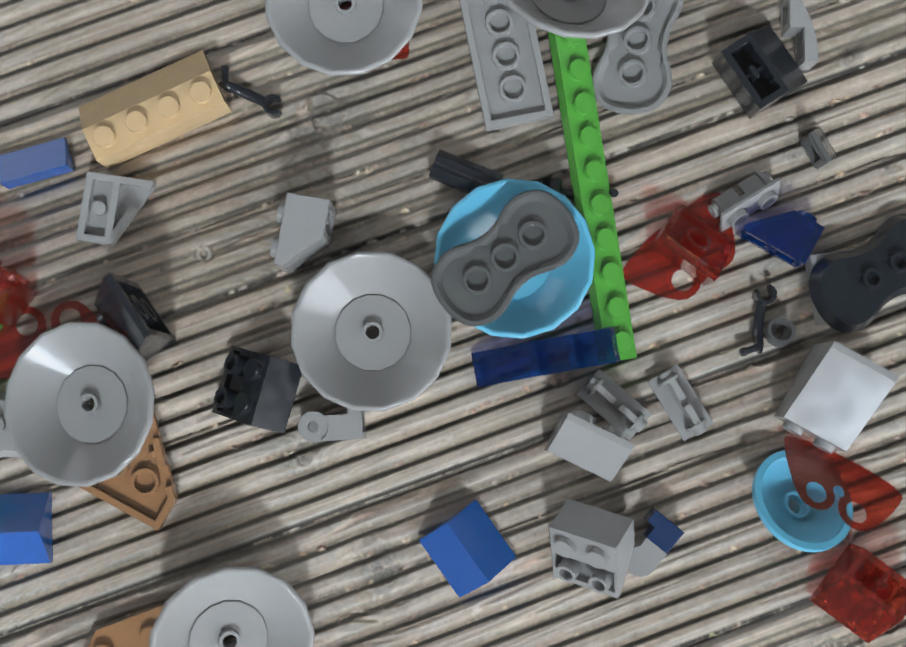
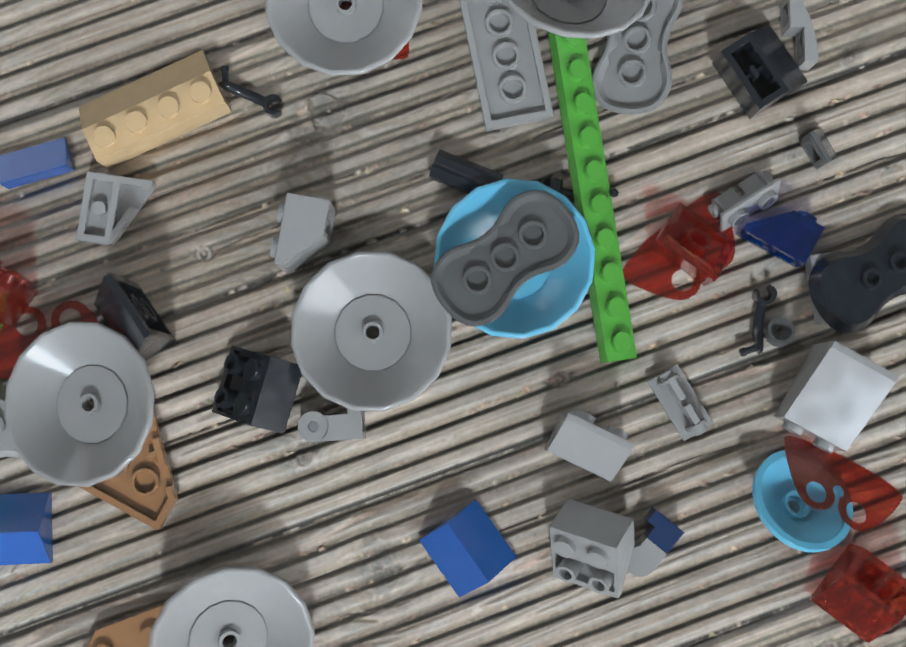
(546, 357): clear blue slope -> none
(614, 404): light grey hinge -> none

